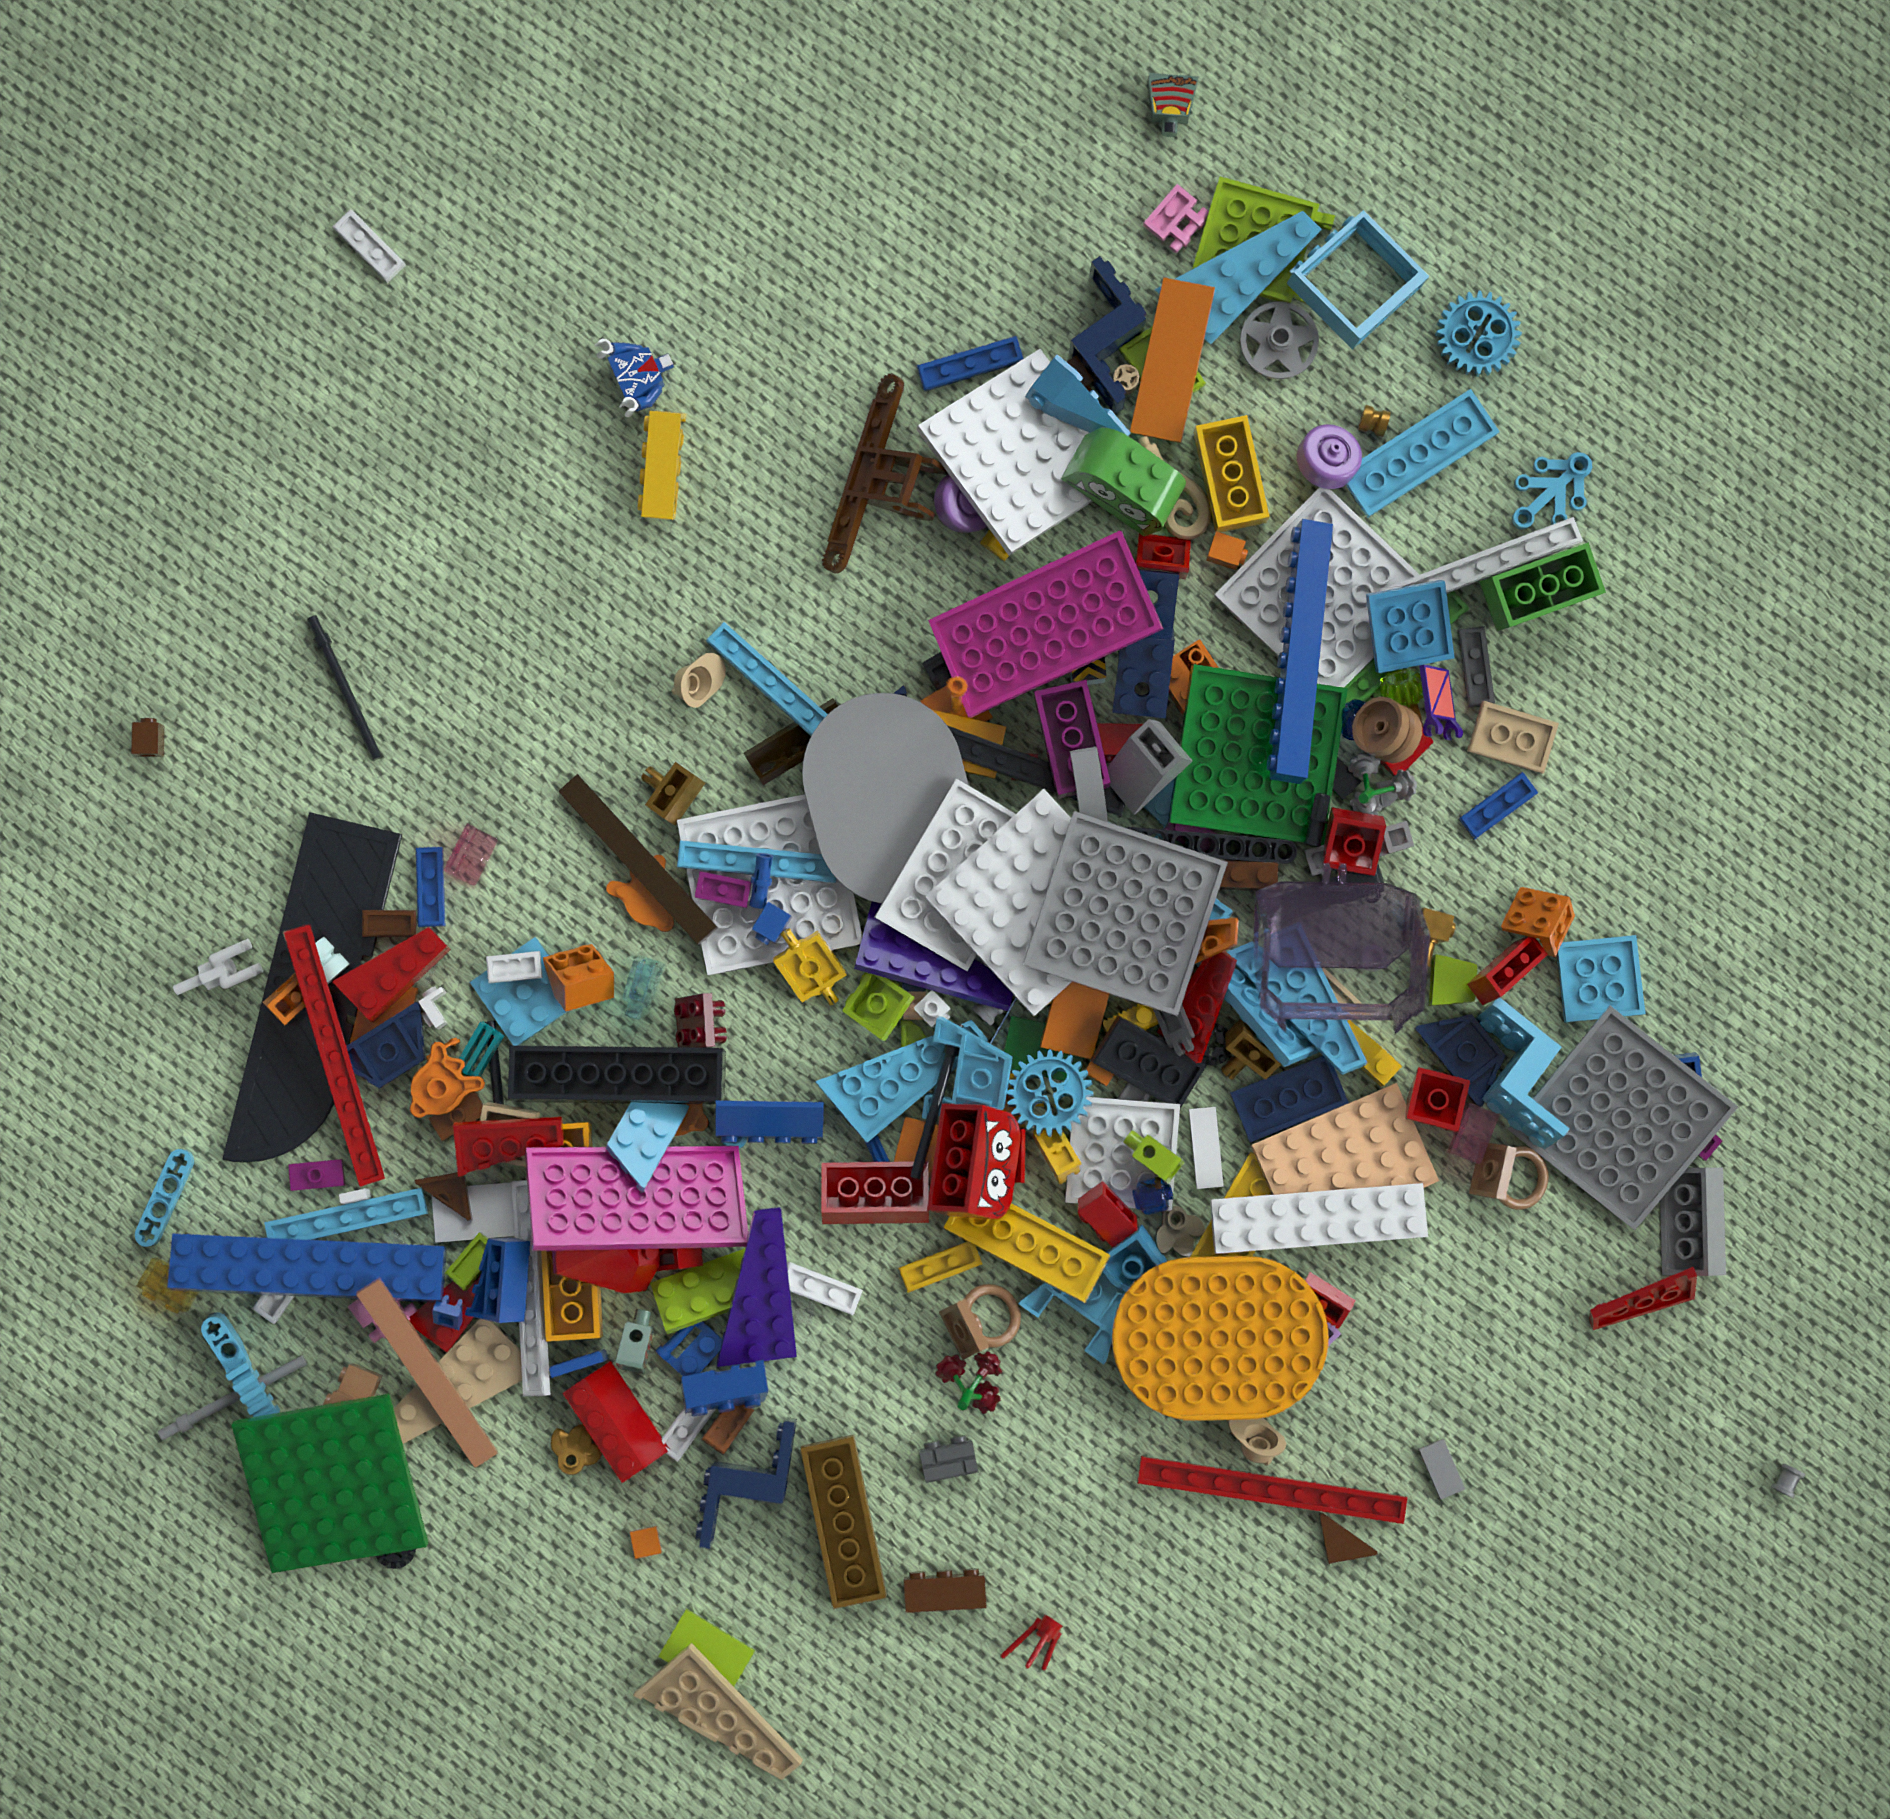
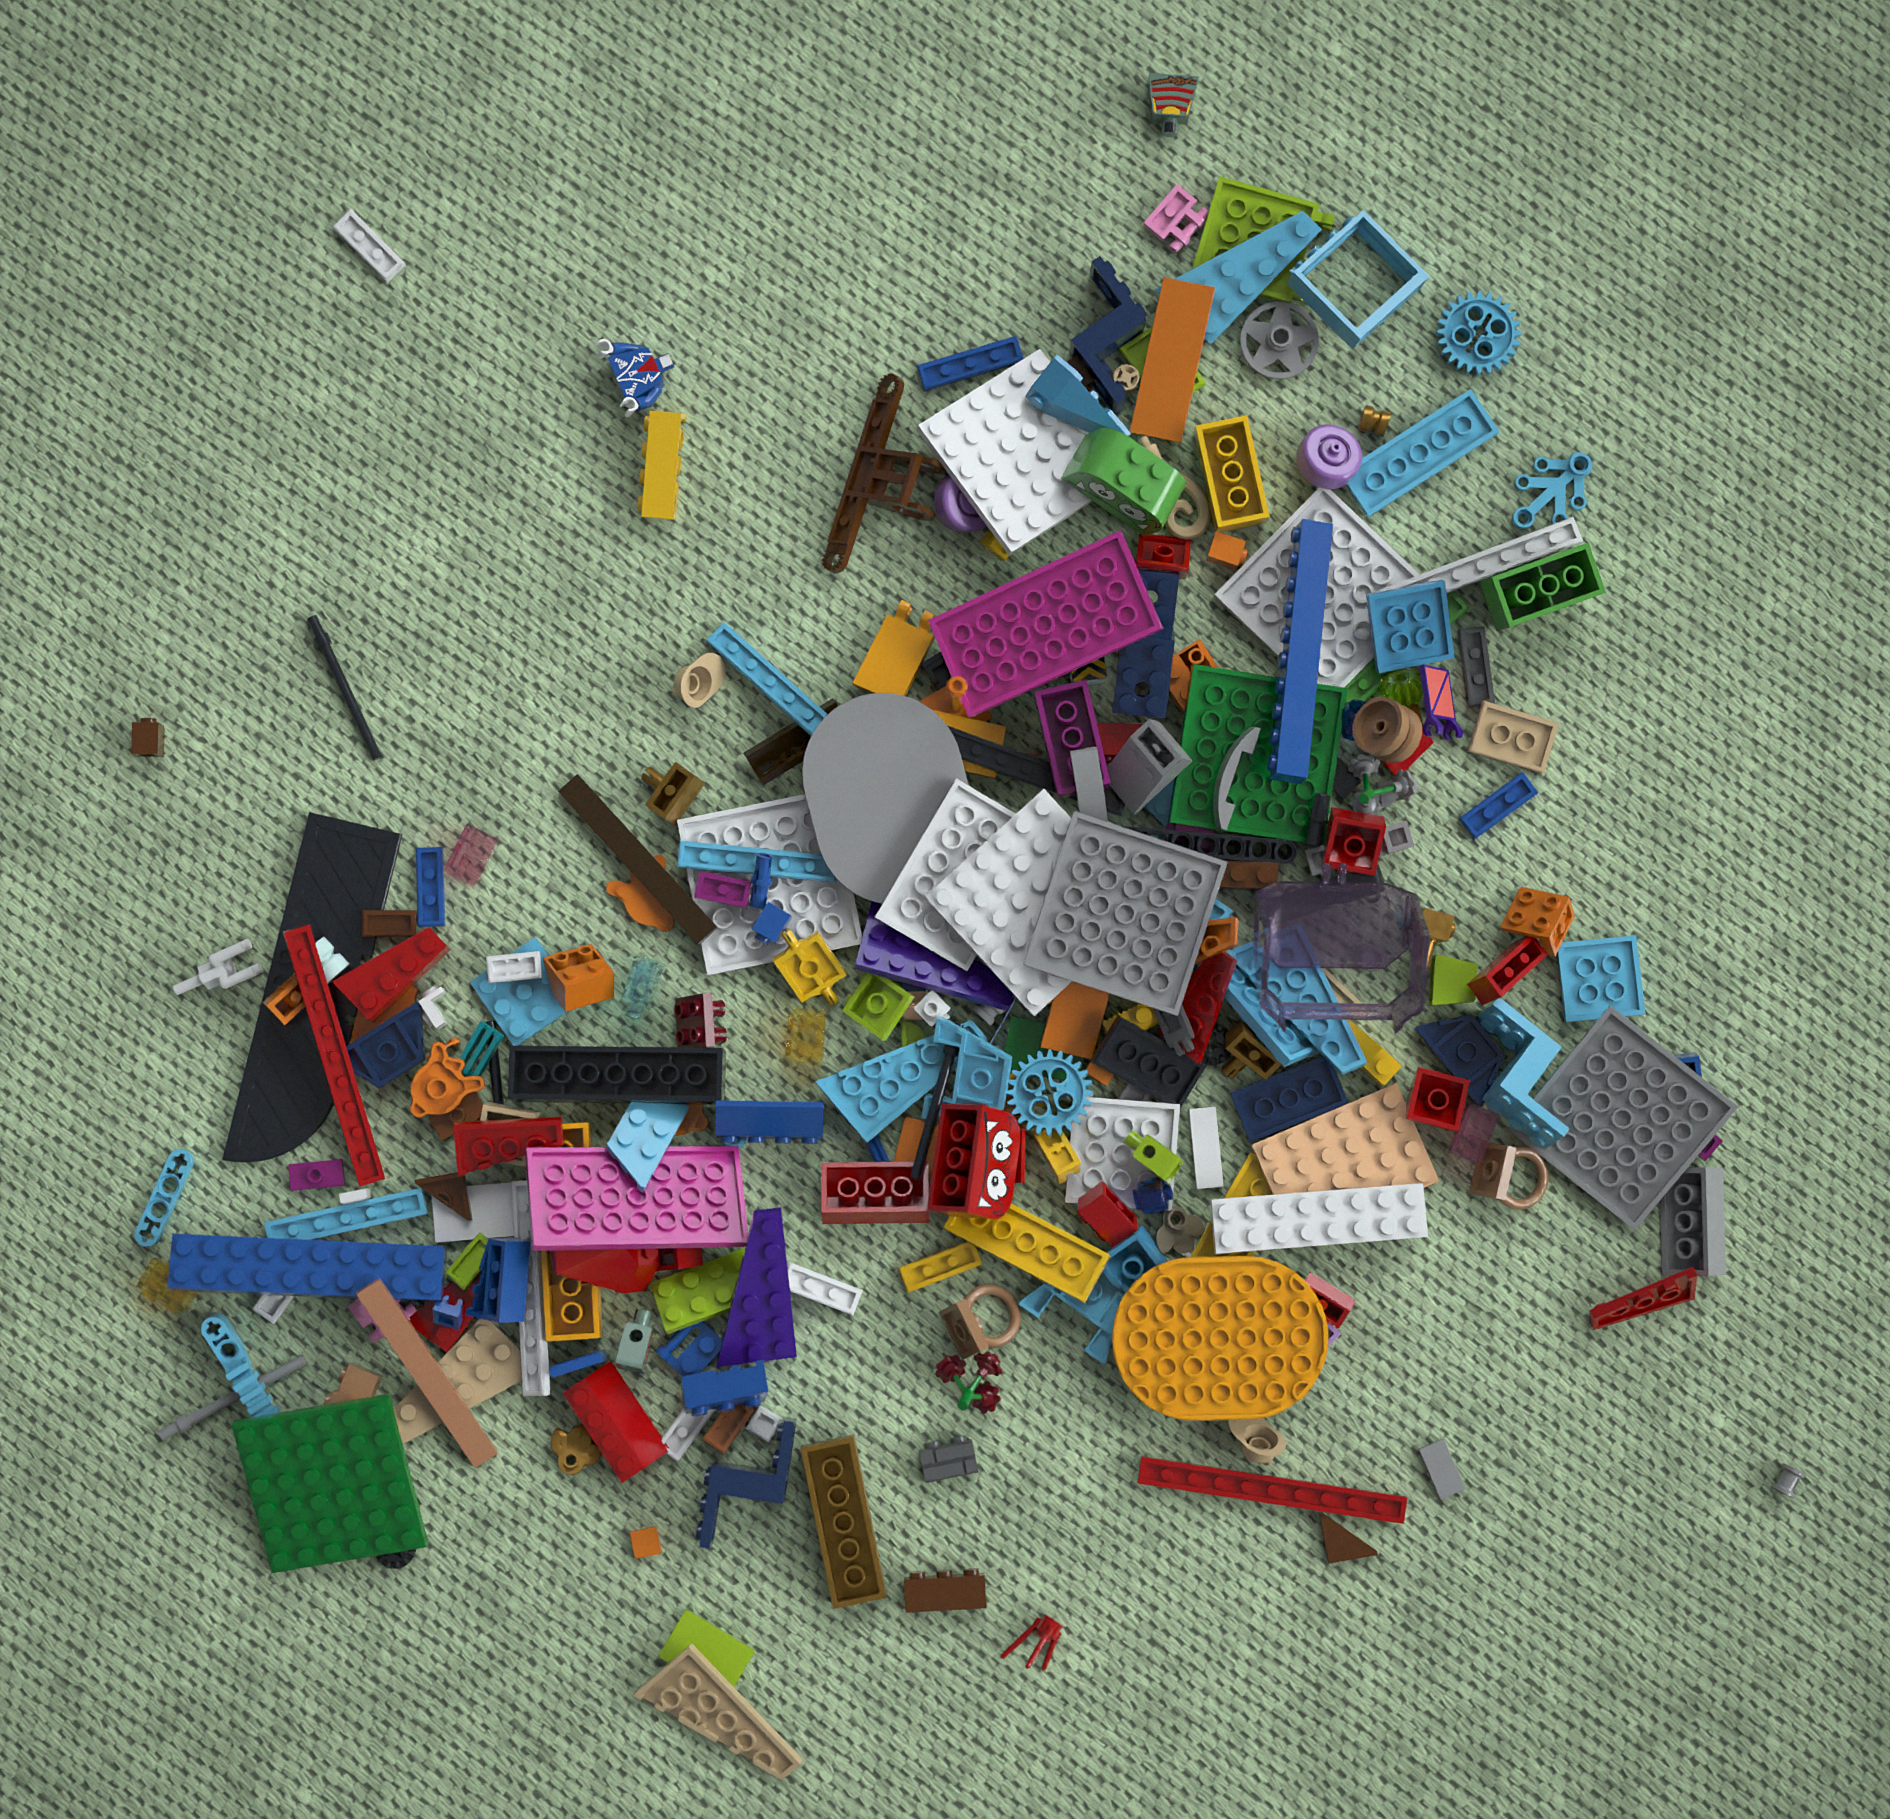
(764, 1423): none -> white tile
(815, 1022): none -> clear yellow brick
(895, 653): none -> light orange tile
(1244, 744): none -> light grey slope

